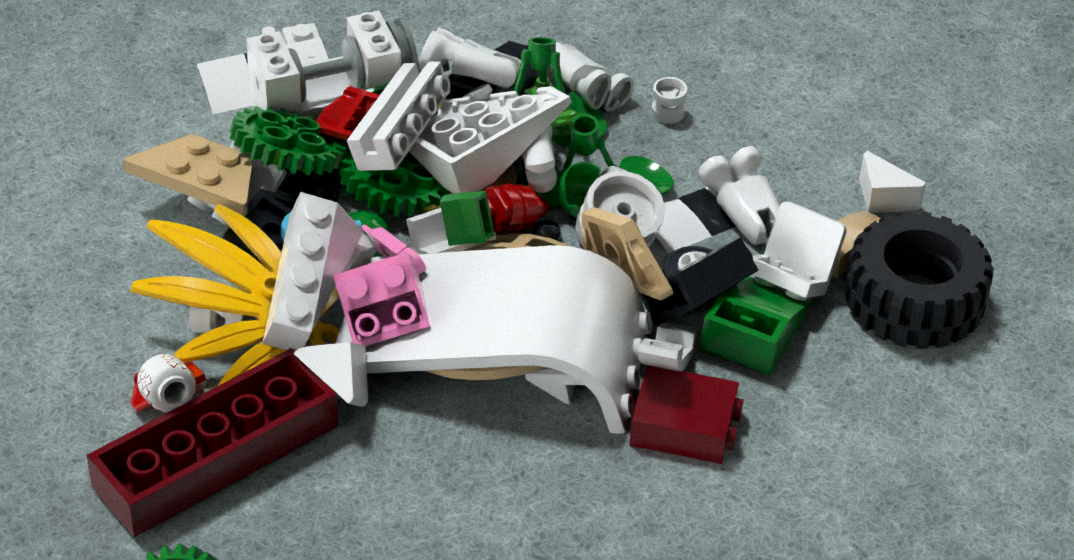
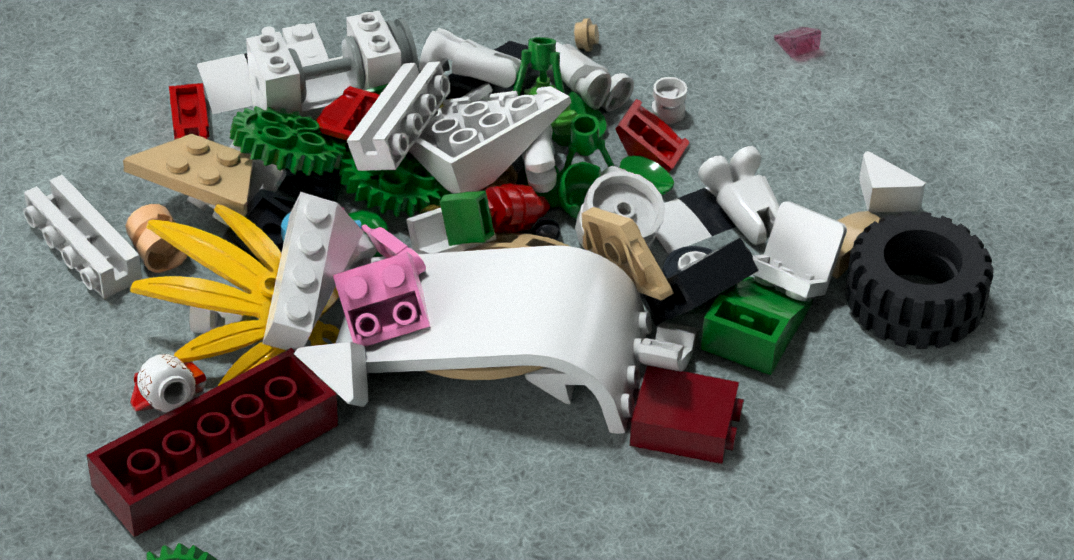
(83, 237): none -> white brick
(153, 250): none -> light nougat wheel
(189, 110): none -> red hinge
(586, 34): none -> tan plate
(650, 137): none -> red slope
(799, 40): none -> clear pink slope

